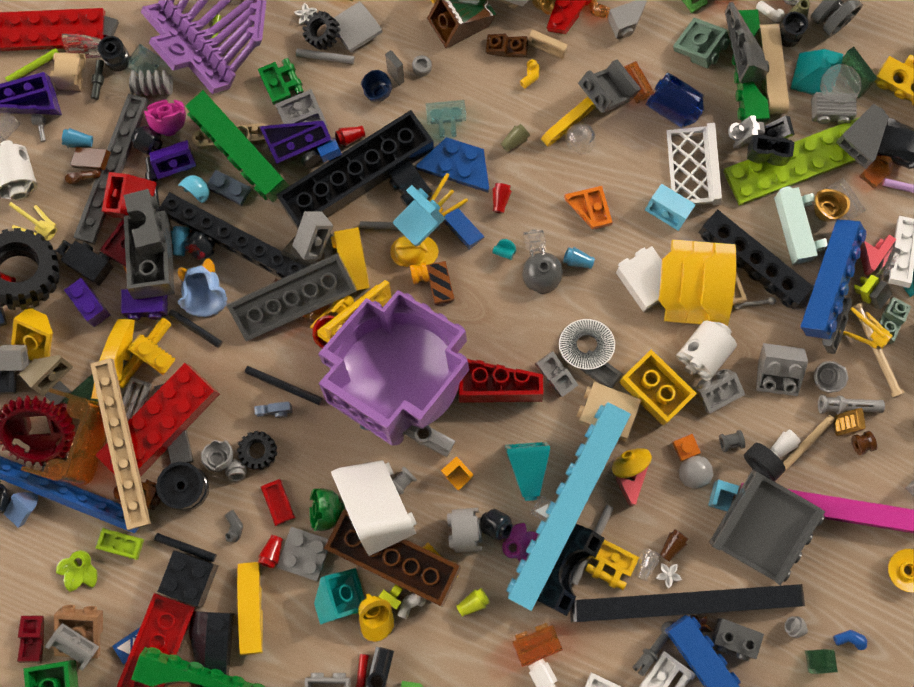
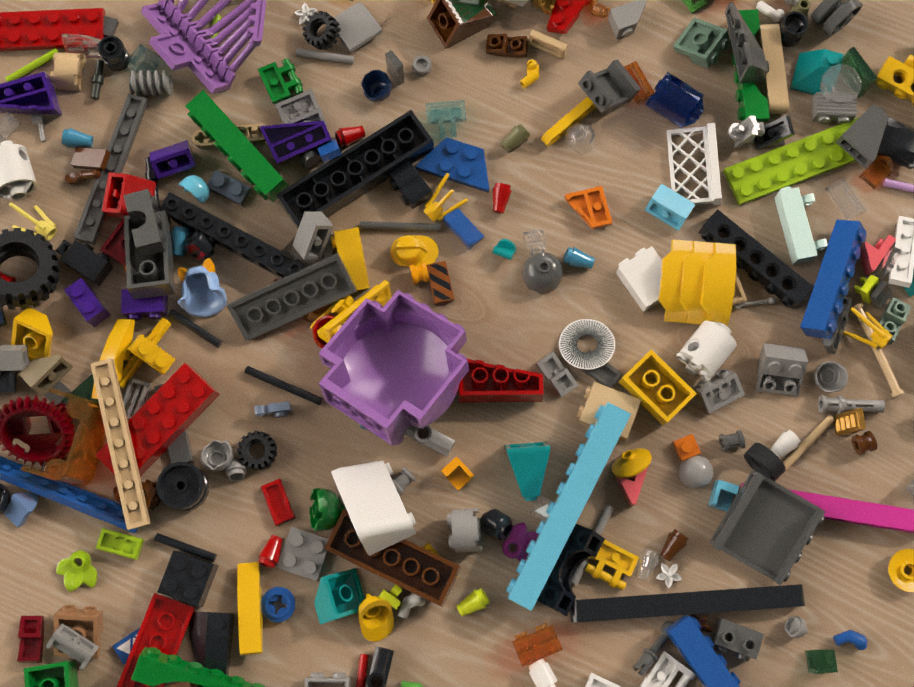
(146, 139): black head -> none
(166, 117): dark pink cylinder -> none
(236, 527): dark grey arm -> none
(269, 609): none -> blue gear
(419, 217): medium azure bracket -> none
(770, 150): black brick -> none
(830, 205): pearl gold helmet -> none

